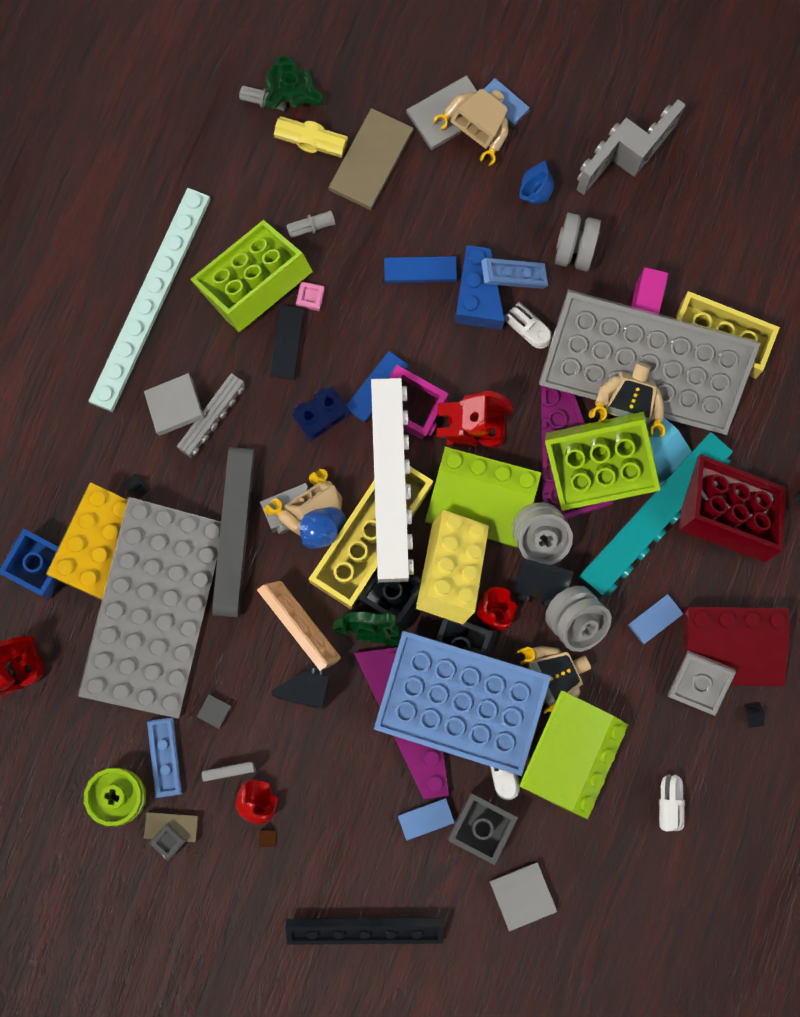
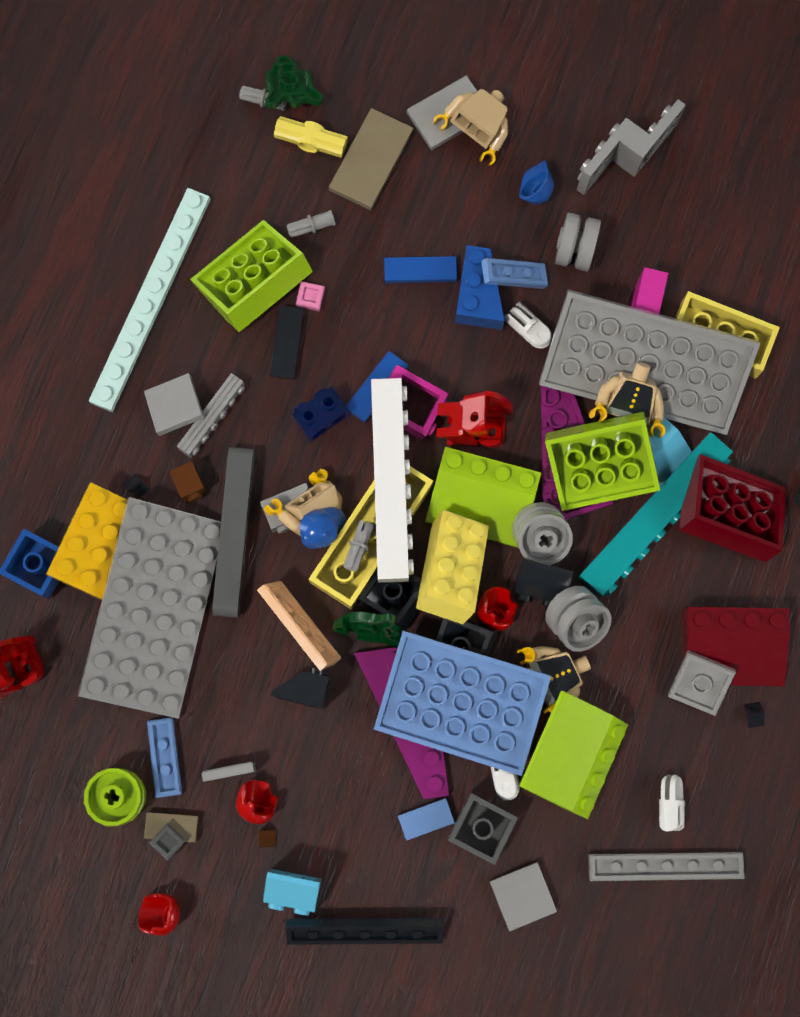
(159, 914): none -> red hair
(188, 482): none -> reddish brown brick
(214, 711): dark grey tile -> none
(291, 891): none -> medium azure slope
(358, 546): none -> light grey axle
(516, 108): medium blue tile -> none
(655, 619): medium blue tile -> none
(666, 866): none -> light grey tile

